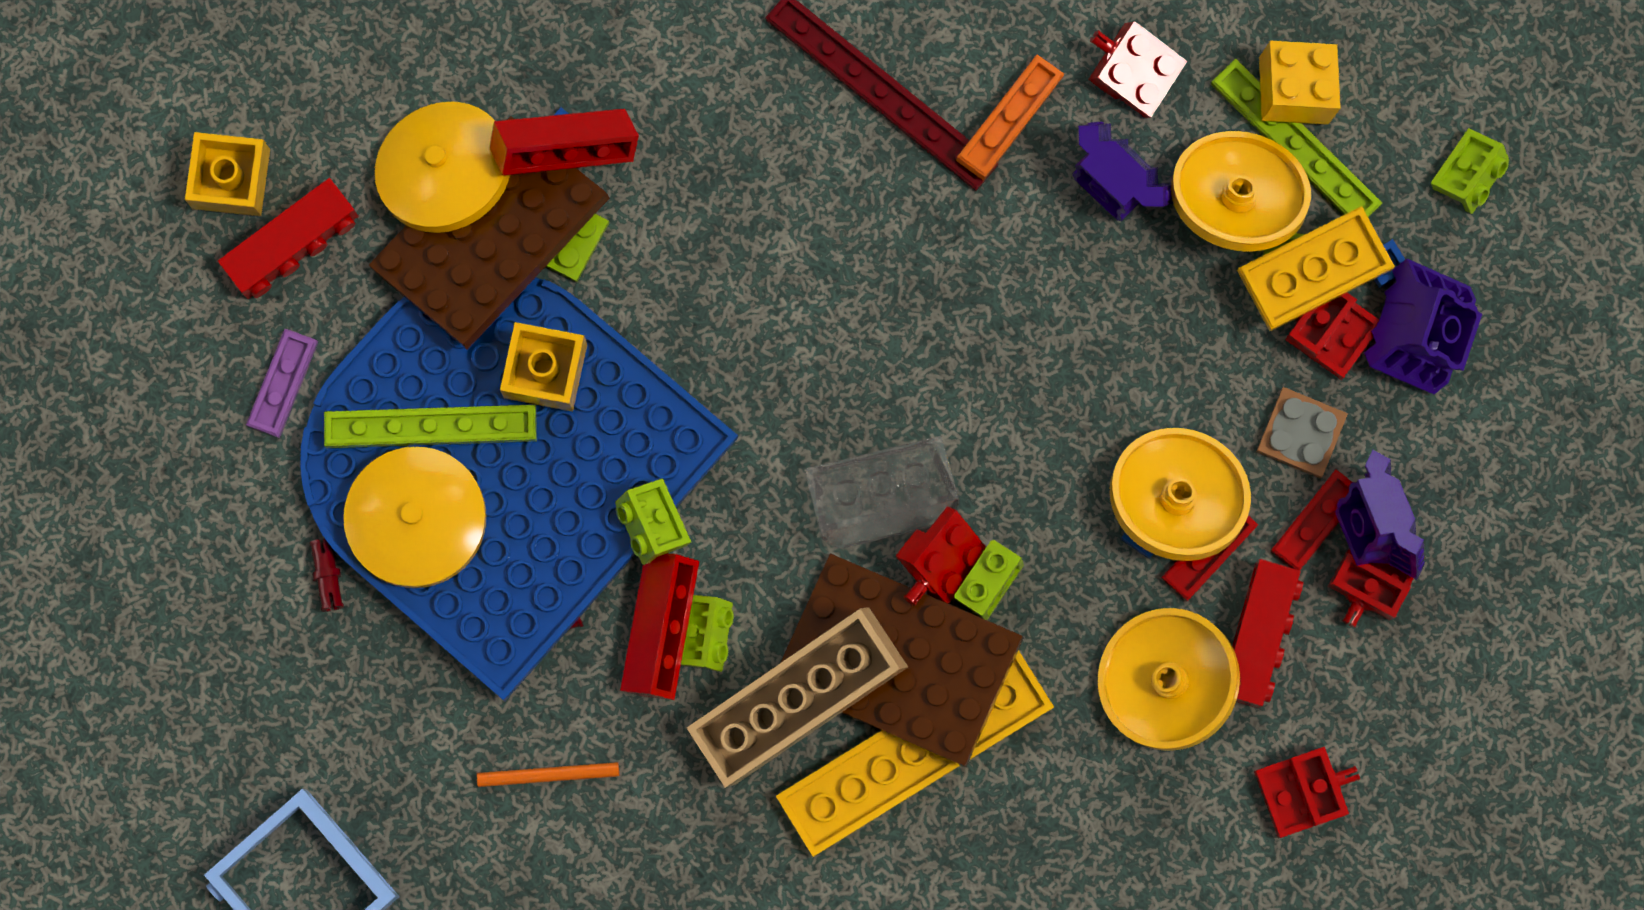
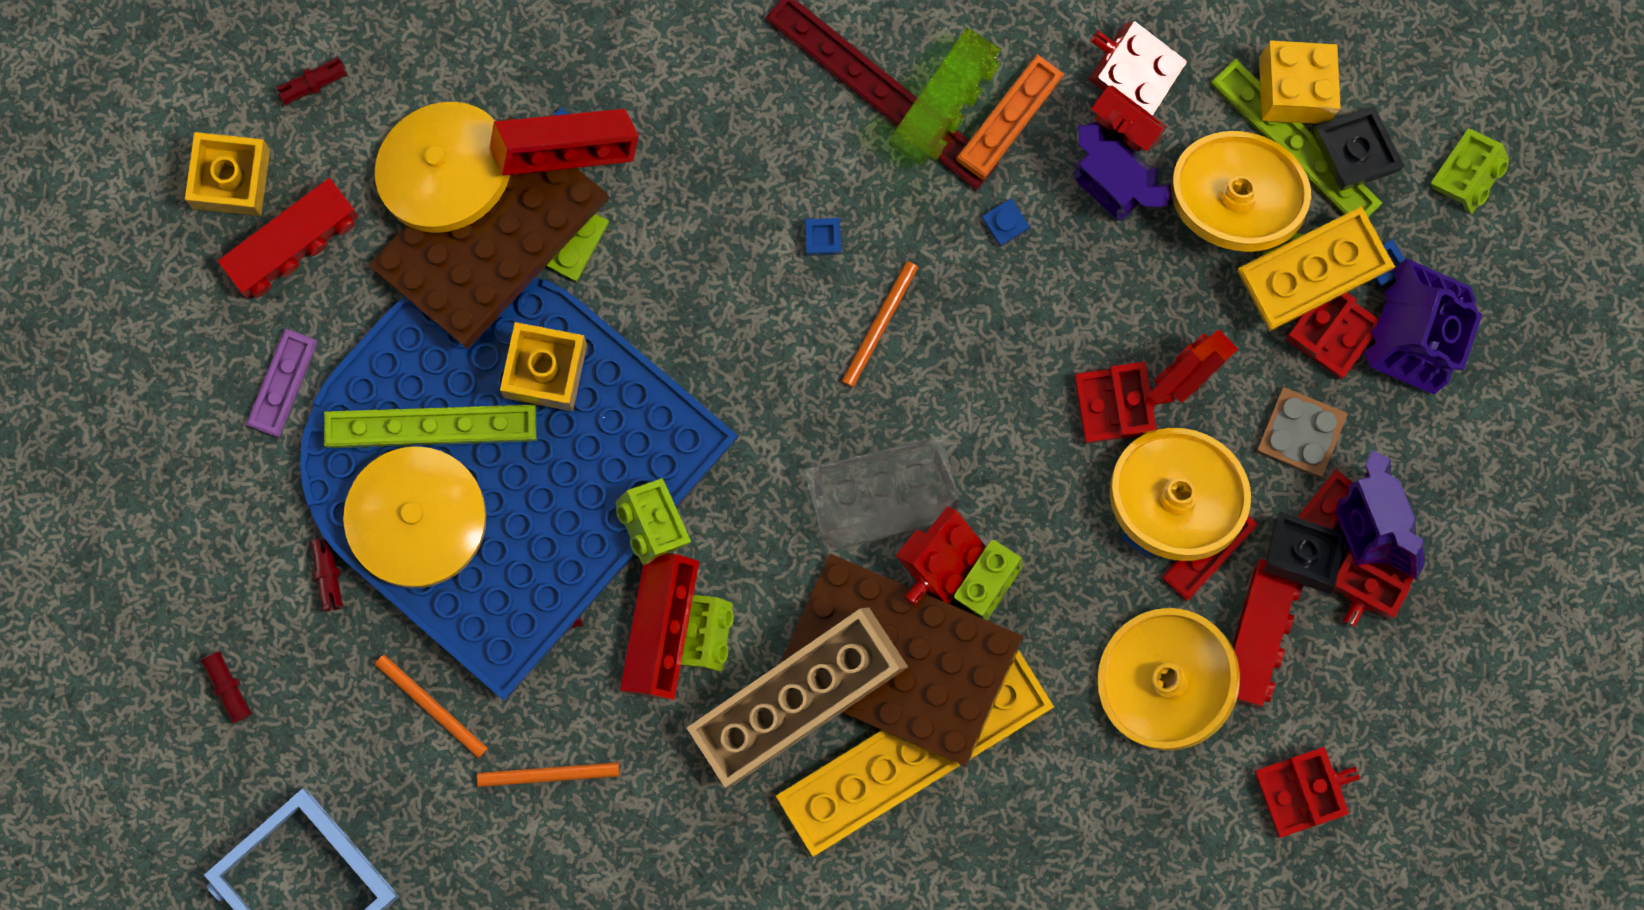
(226, 687): none -> dark red pin
(312, 81): none -> dark red pin
(431, 706): none -> orange bar
(823, 236): none -> blue plate
(879, 324): none -> orange bar
(945, 97): none -> clear neon green brick
(1005, 222): none -> blue plate
(1116, 403): none -> red plate
(1121, 113): none -> red plate
(1193, 367): none -> red plate
(1305, 552): none -> black plate
(1357, 148): none -> black plate

